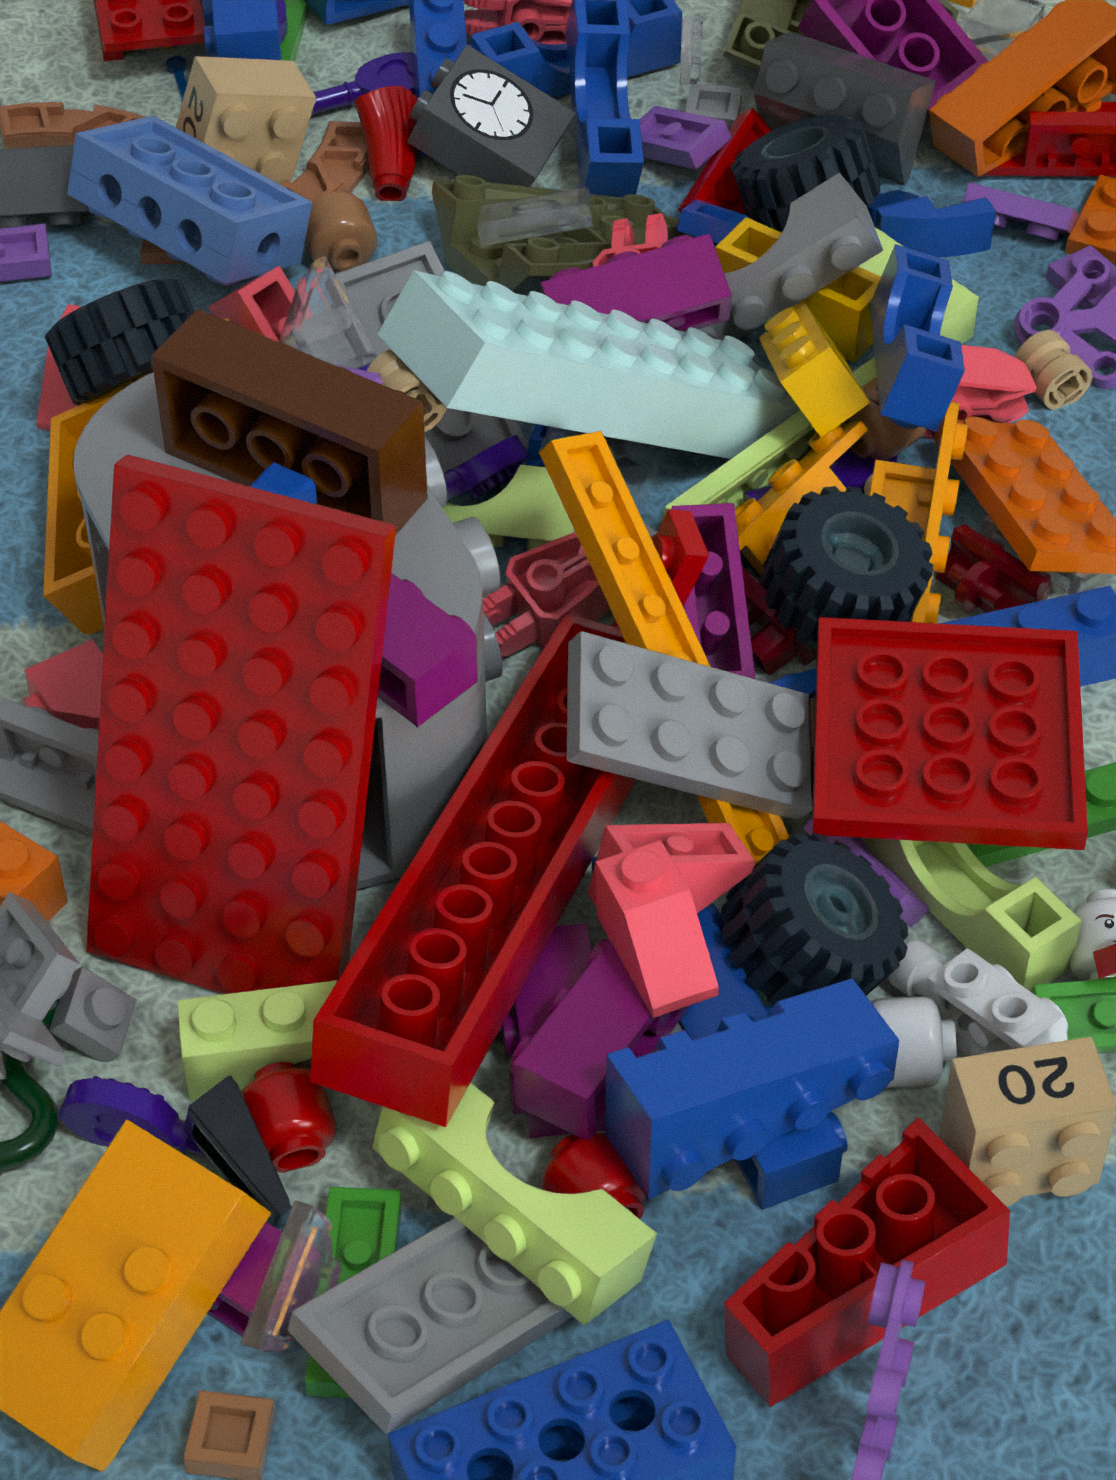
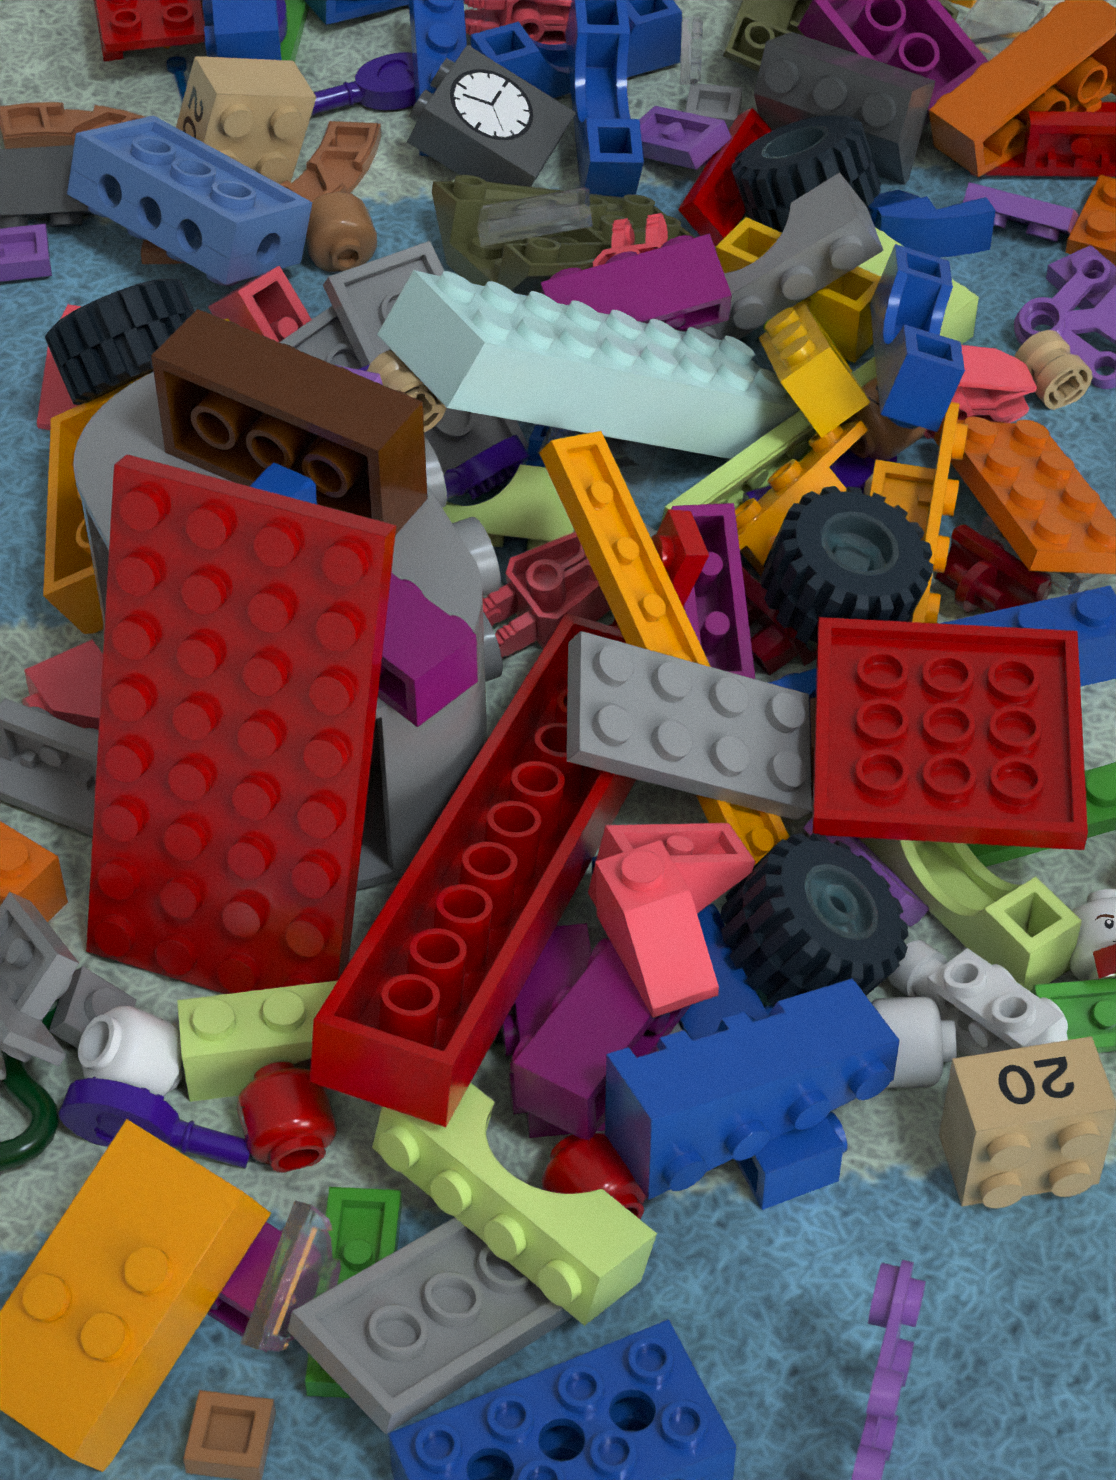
(132, 1049): none -> white head
(232, 1143): black slope -> none
(325, 322): clear slope -> none
(386, 130): red piece -> none
(705, 218): blue plate -> none
(815, 1296): red wedge -> none

